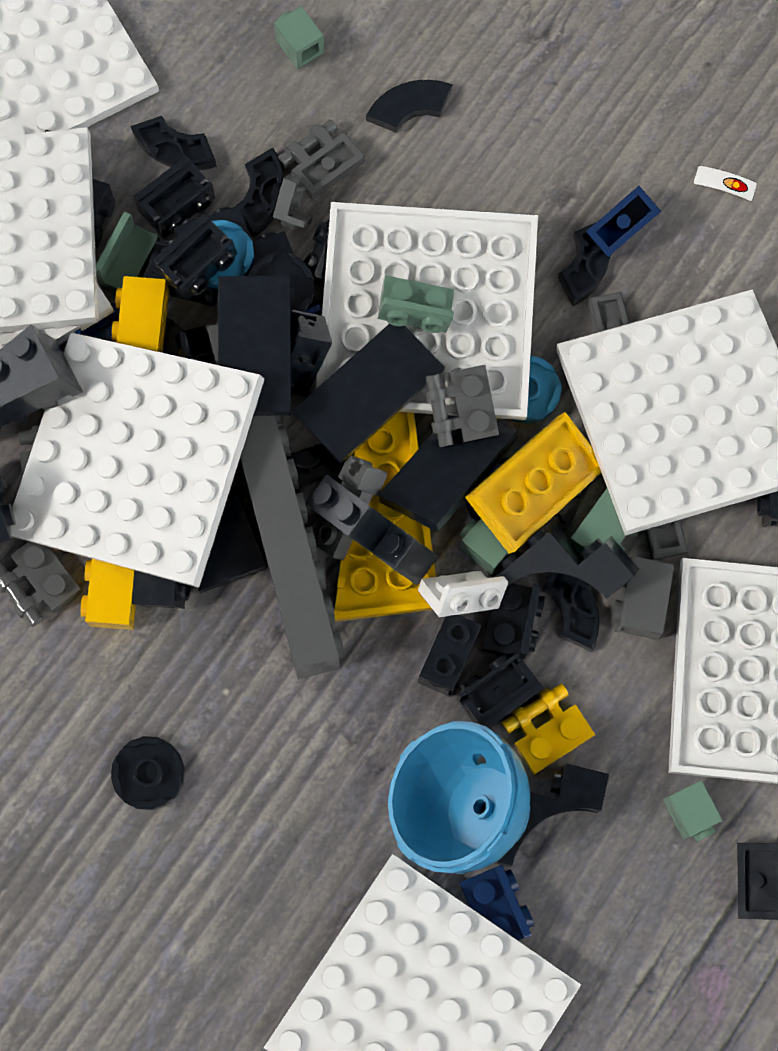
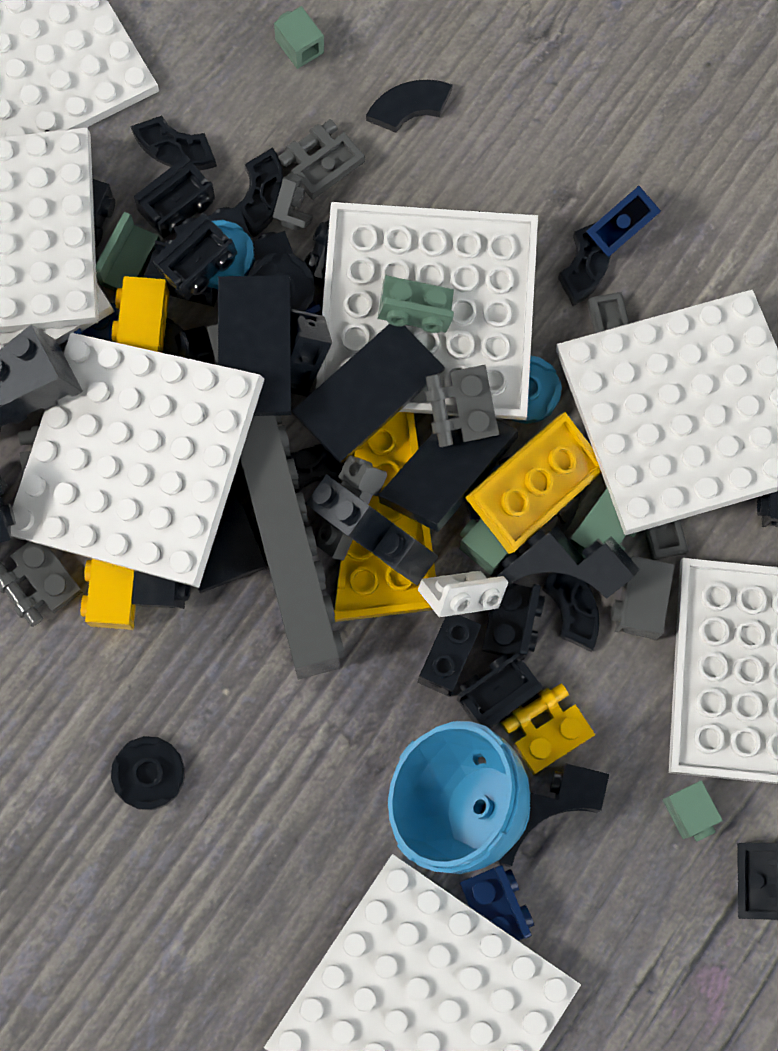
(725, 181): white sticker -> none

